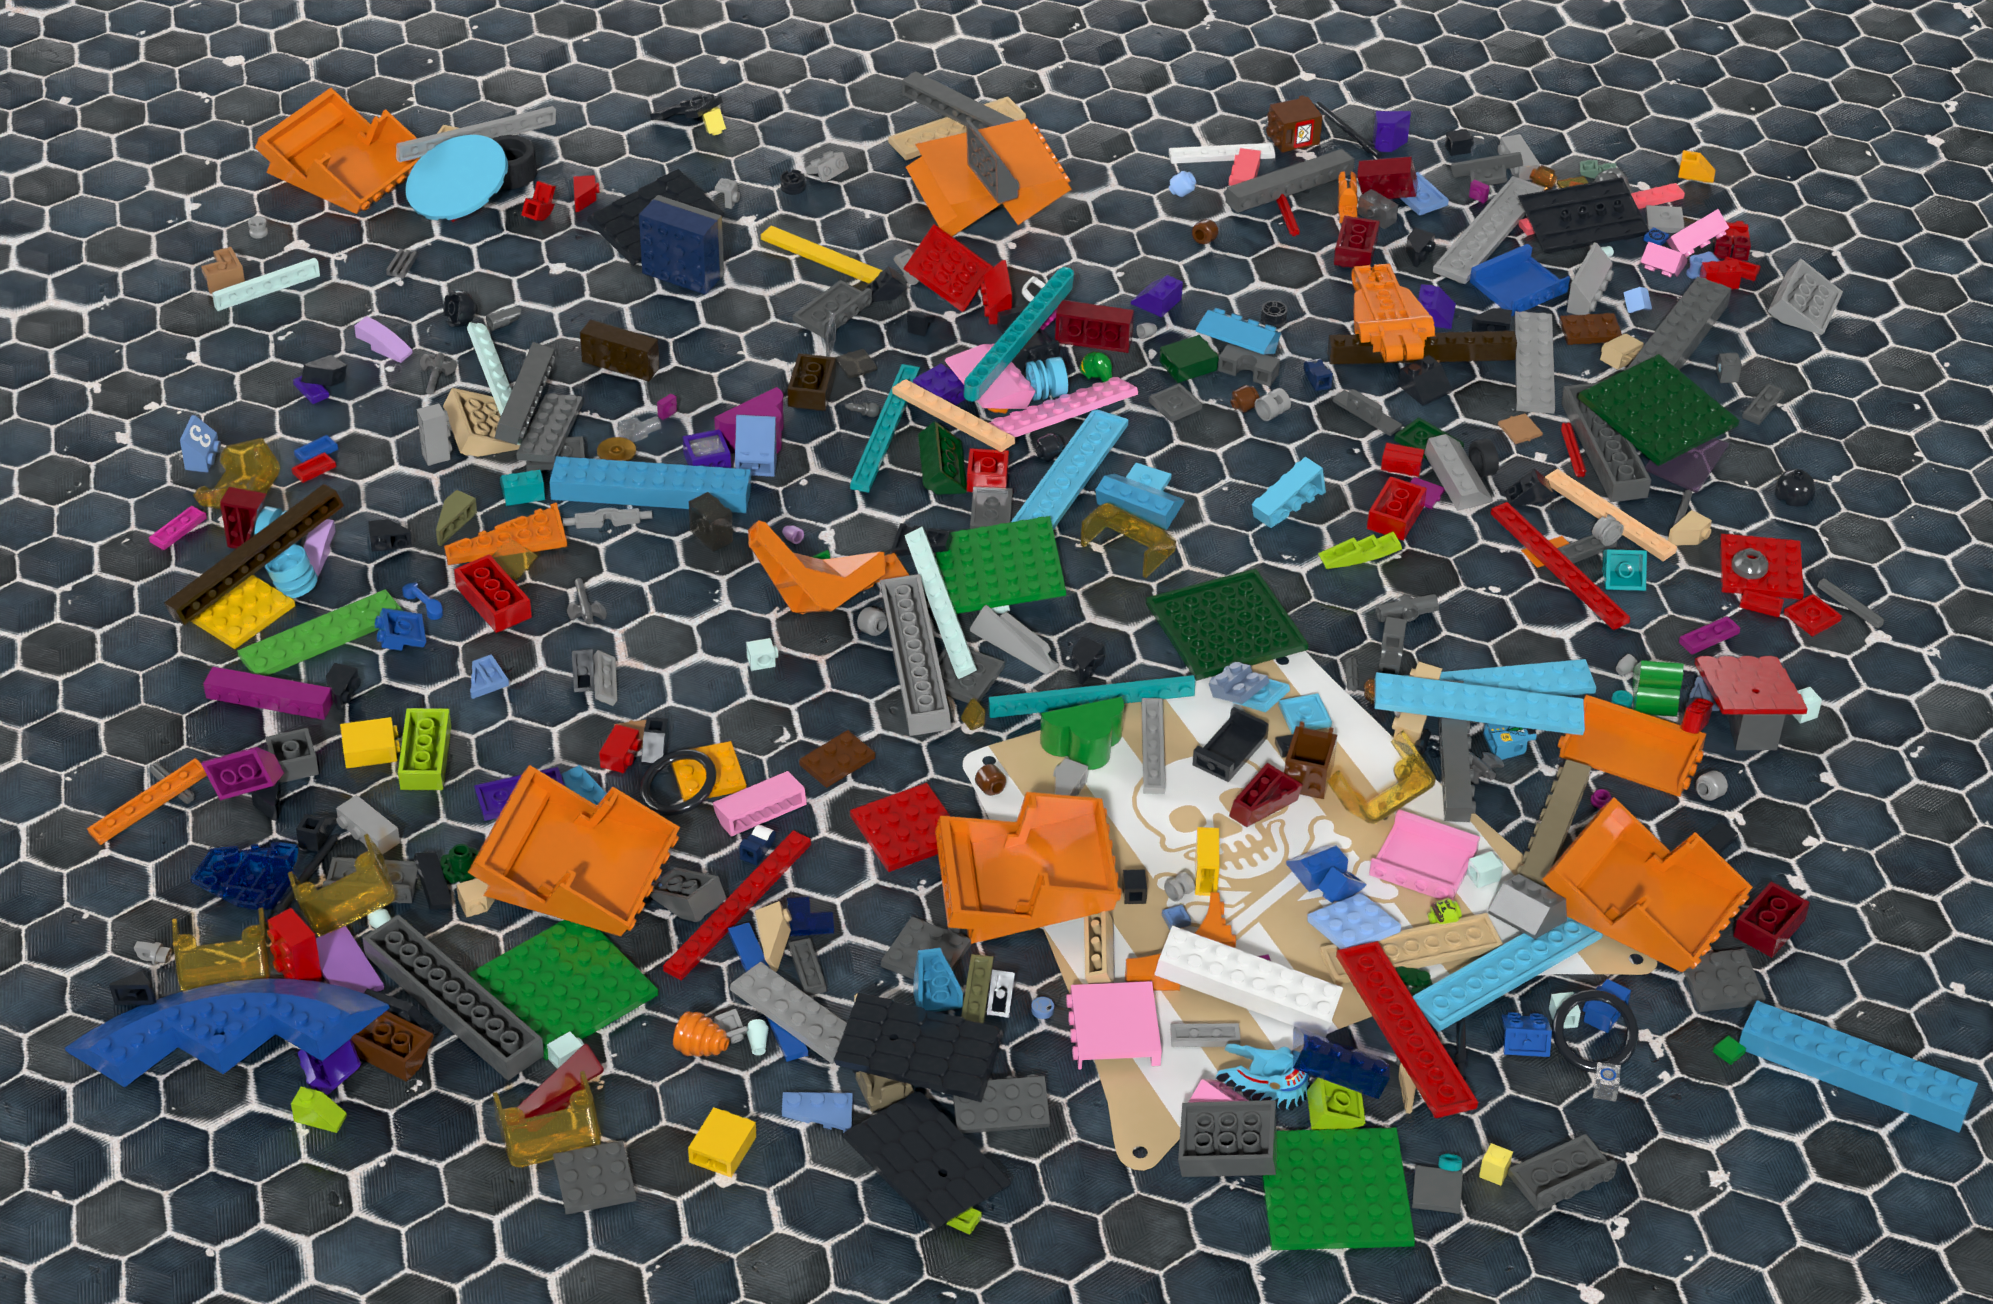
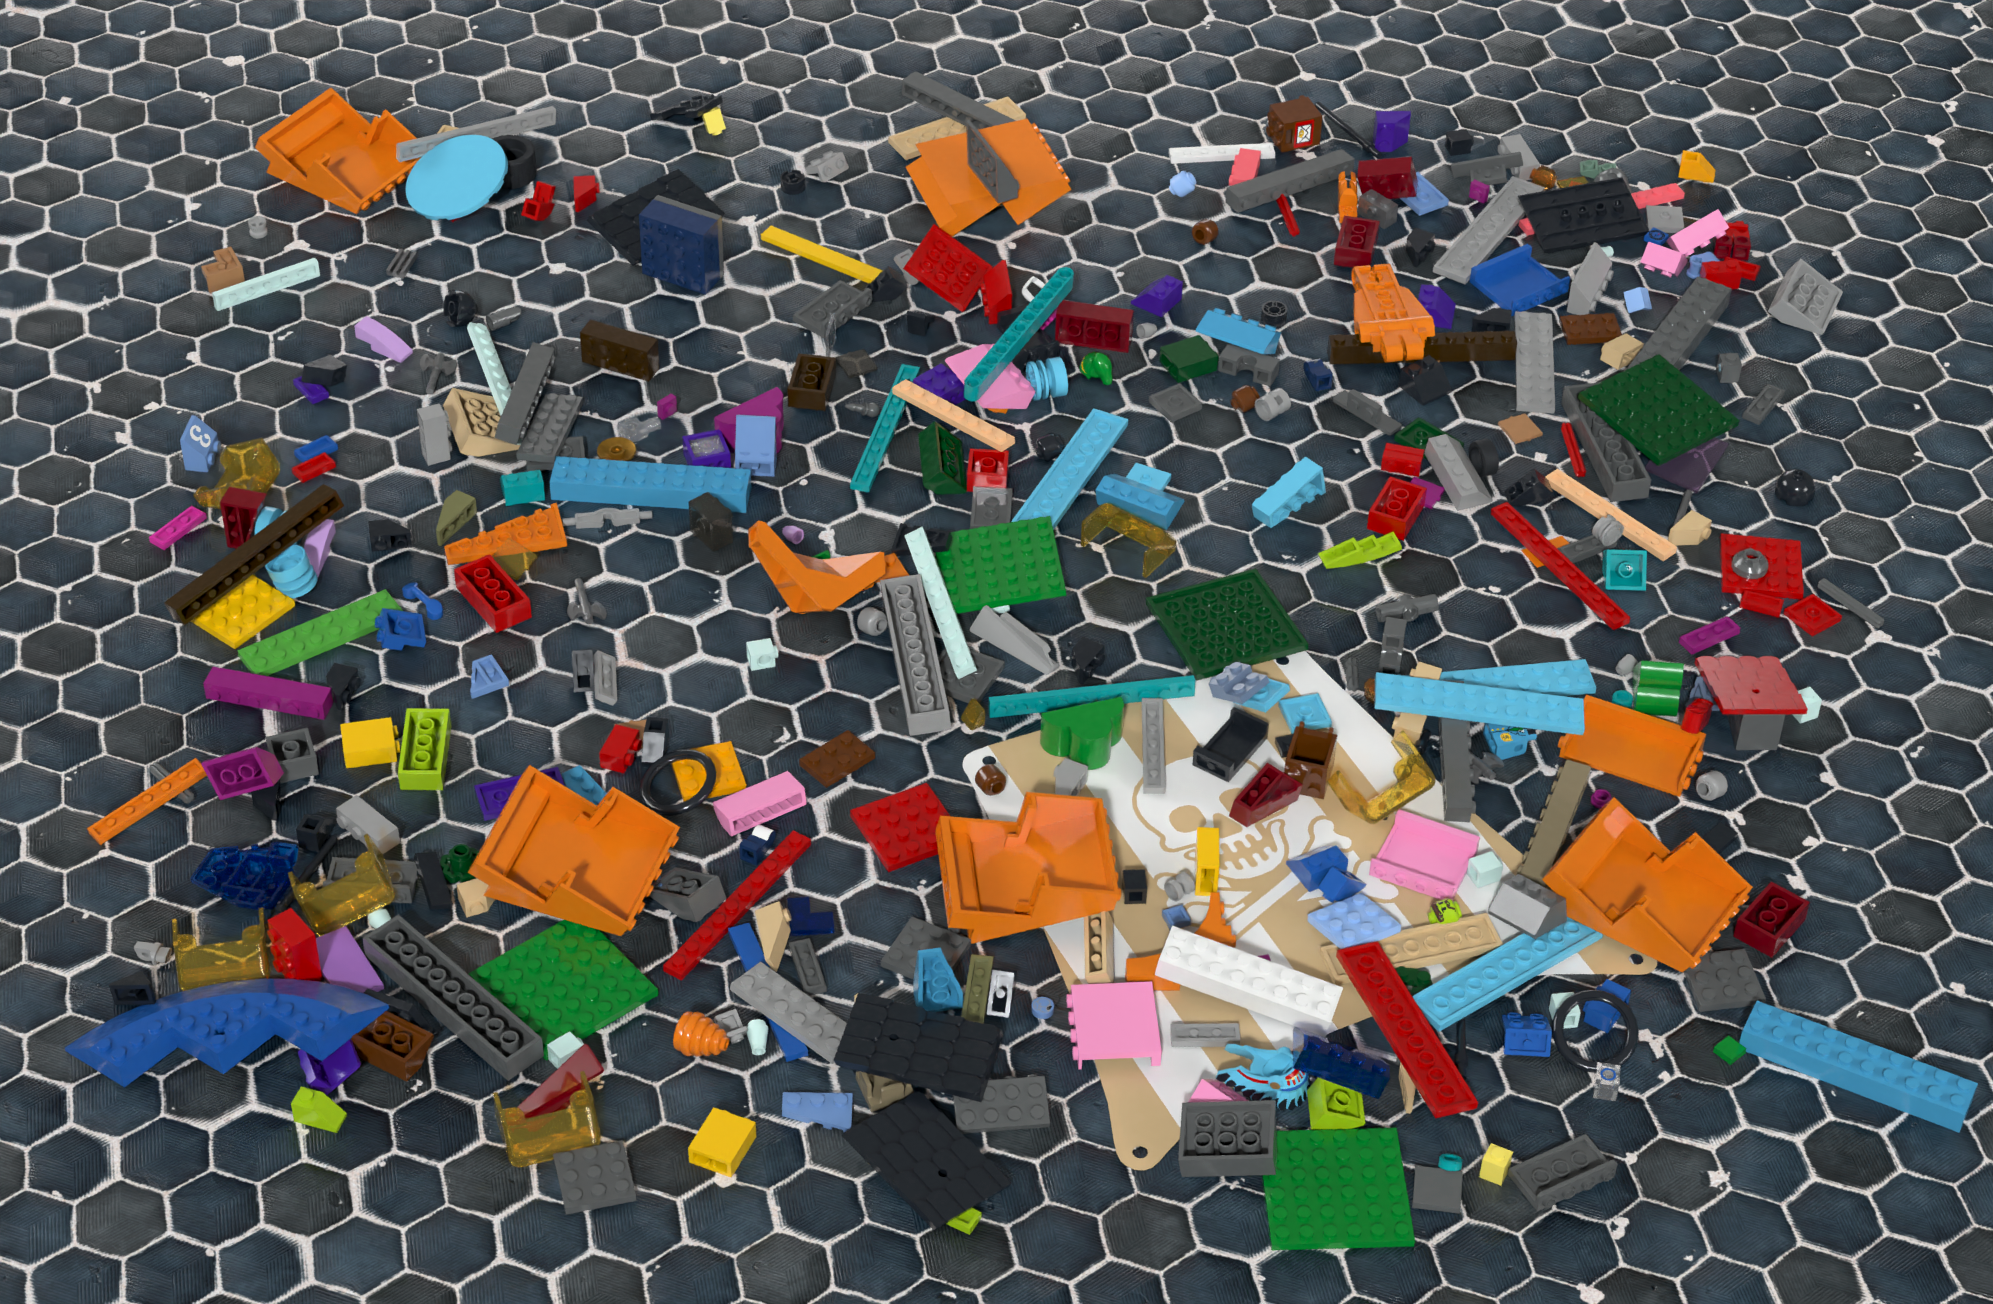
(730, 191): light grey bracket -> none
(1065, 407): bright pink plate -> none

